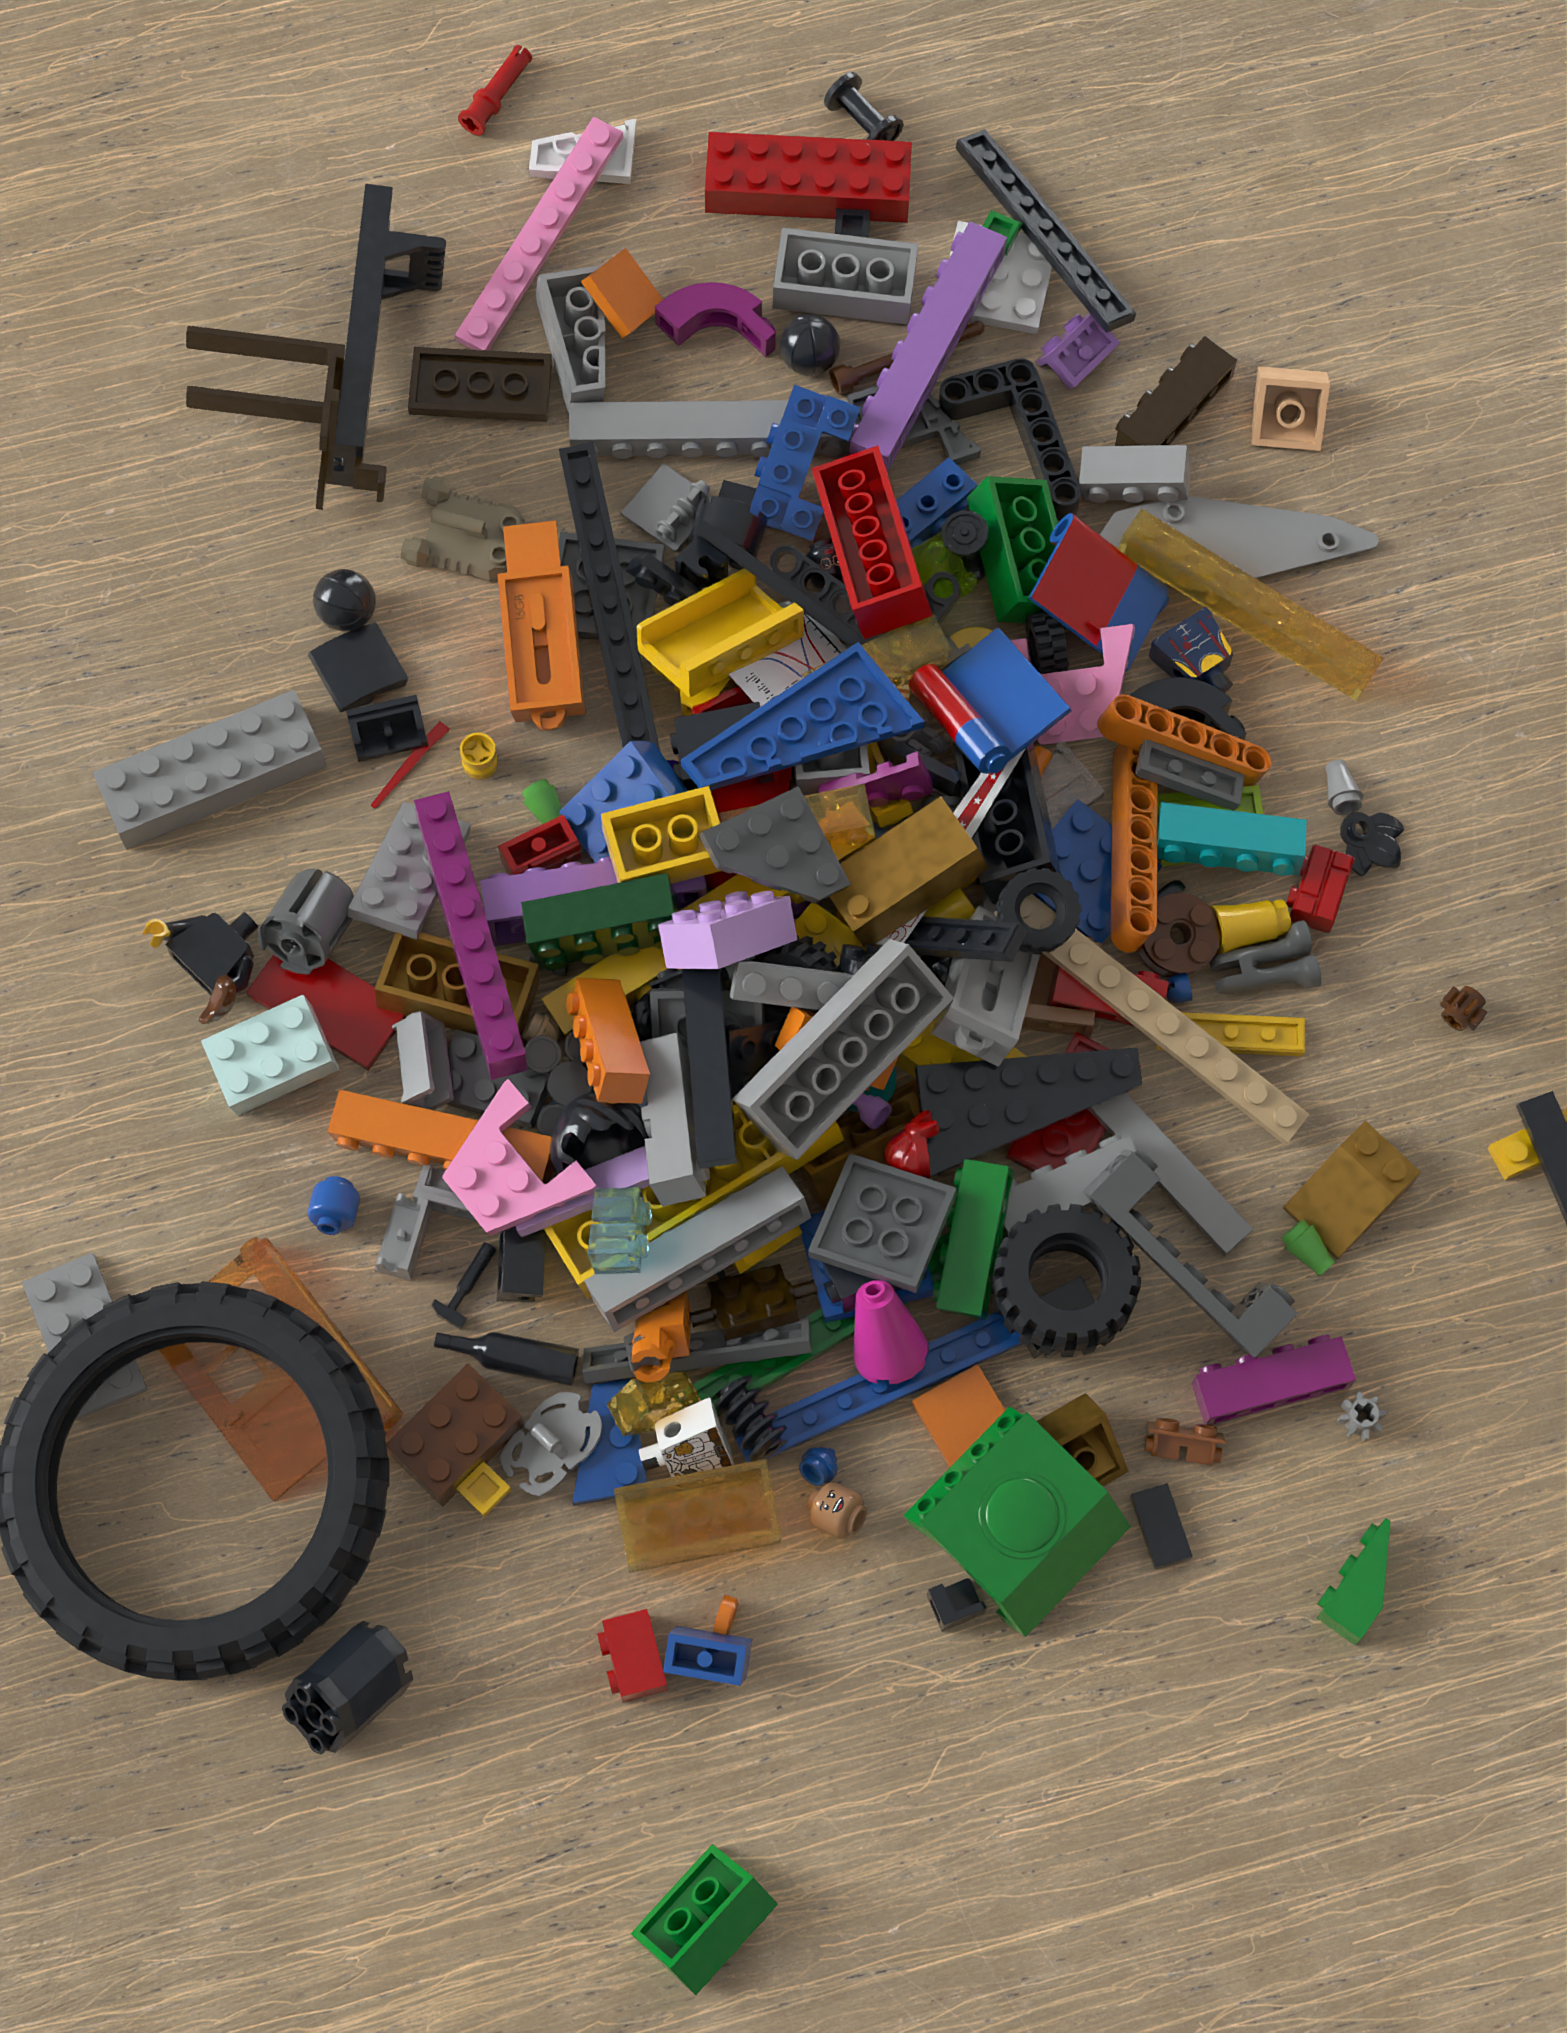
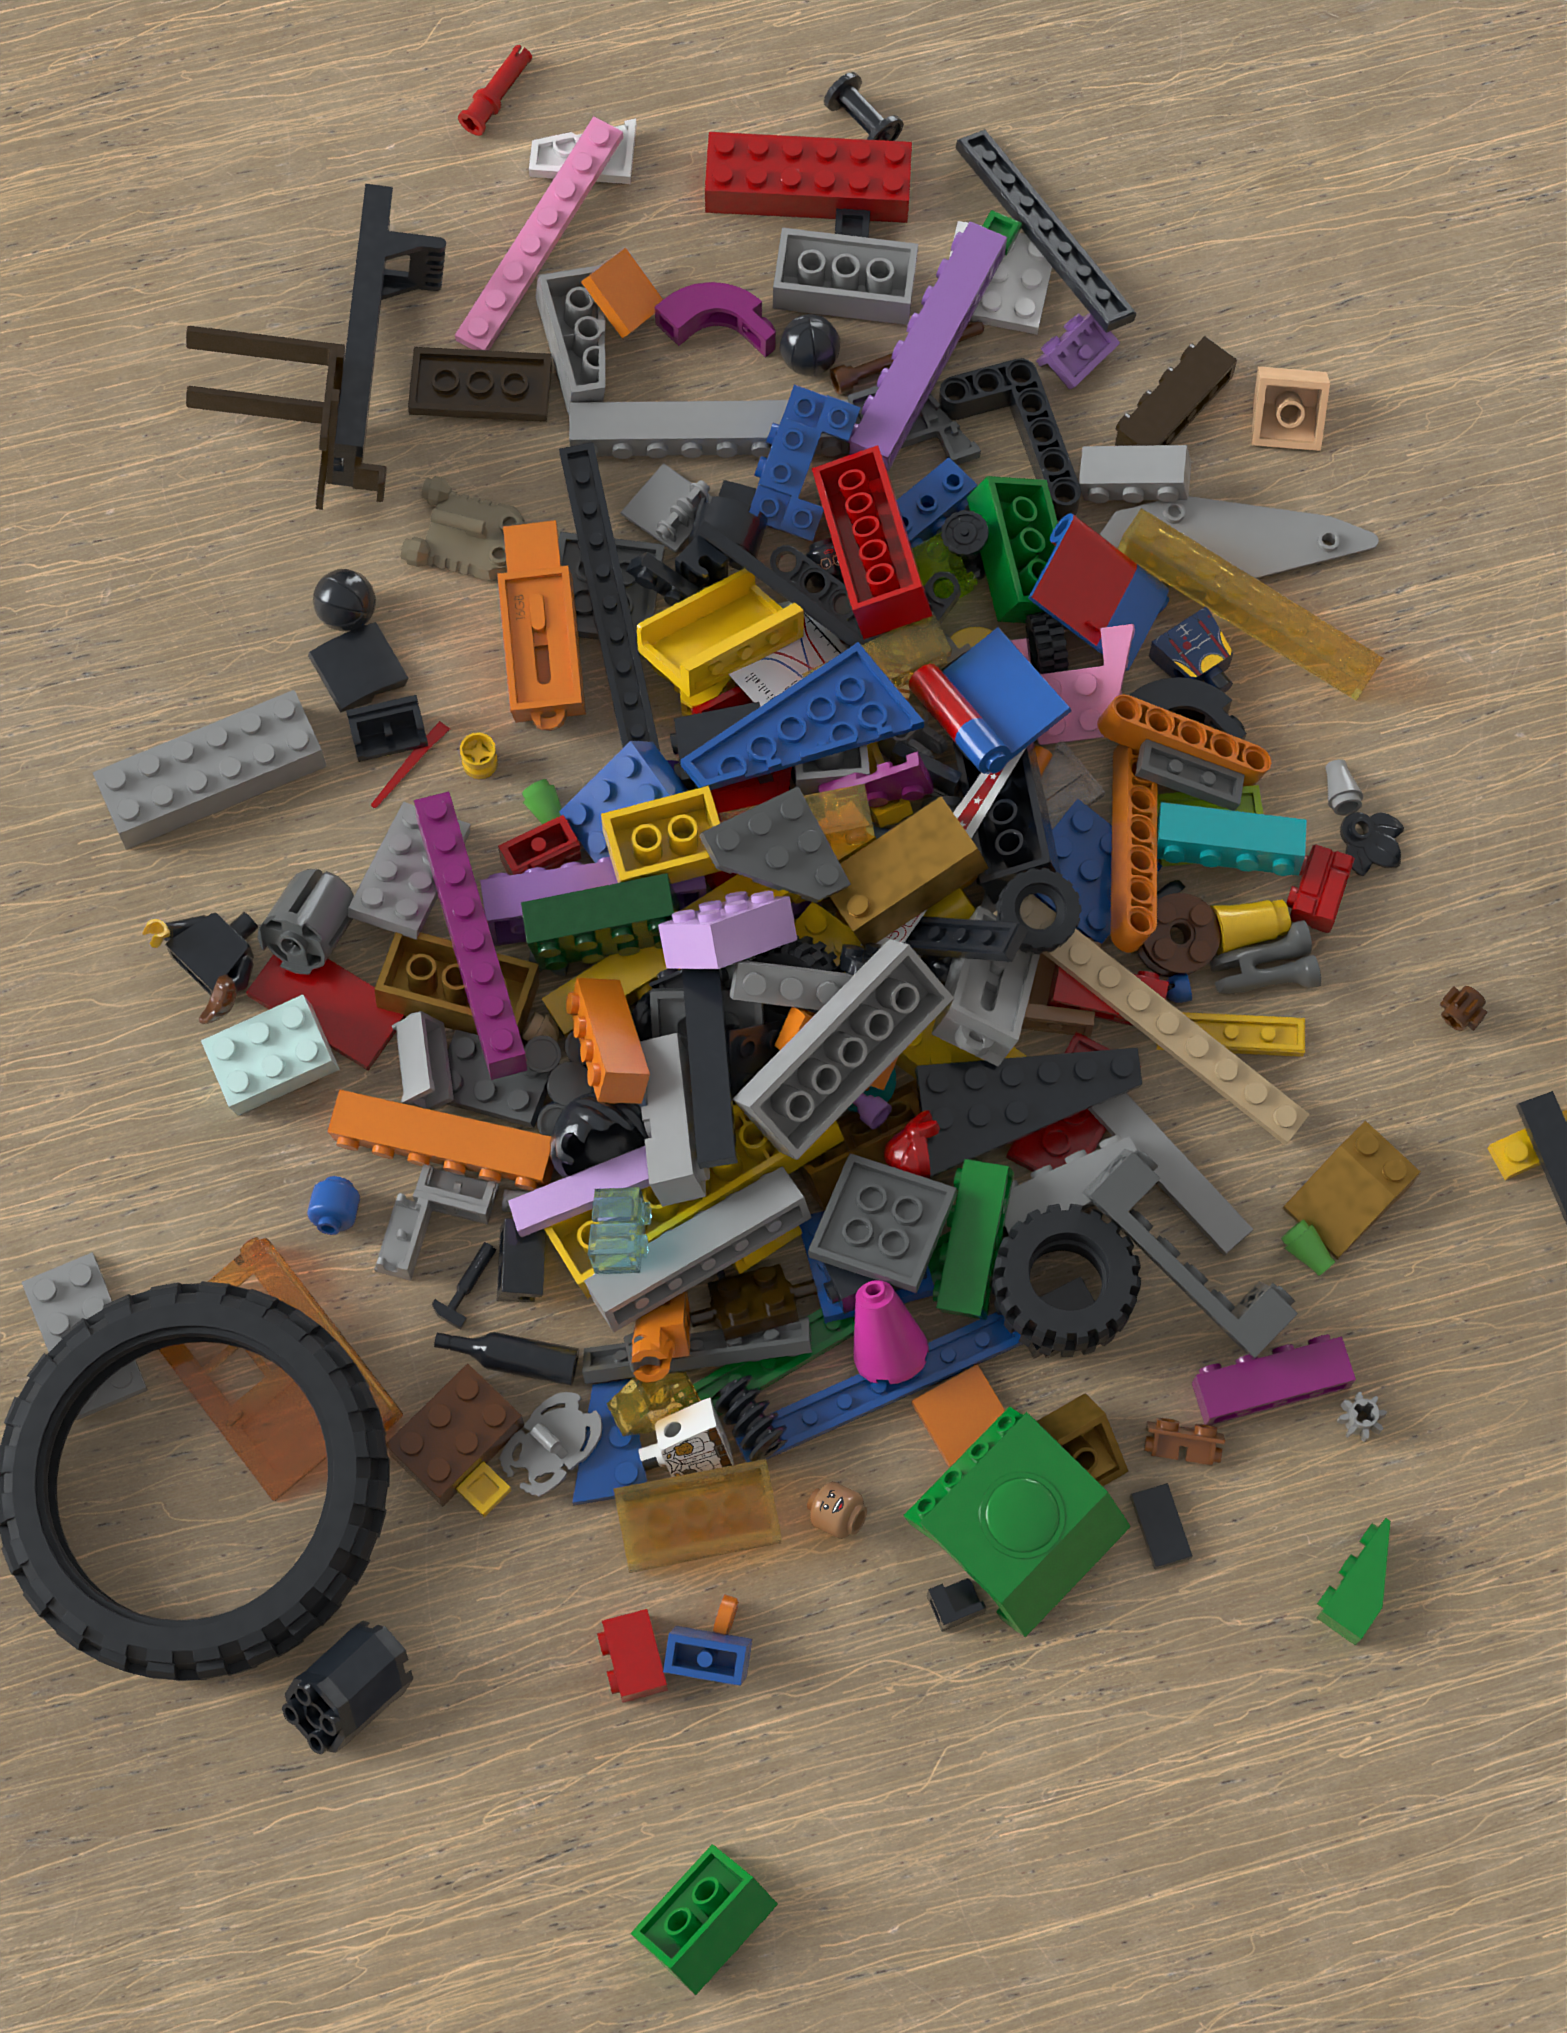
(497, 1181): bright pink wing -> none
(818, 1465): blue plate -> none

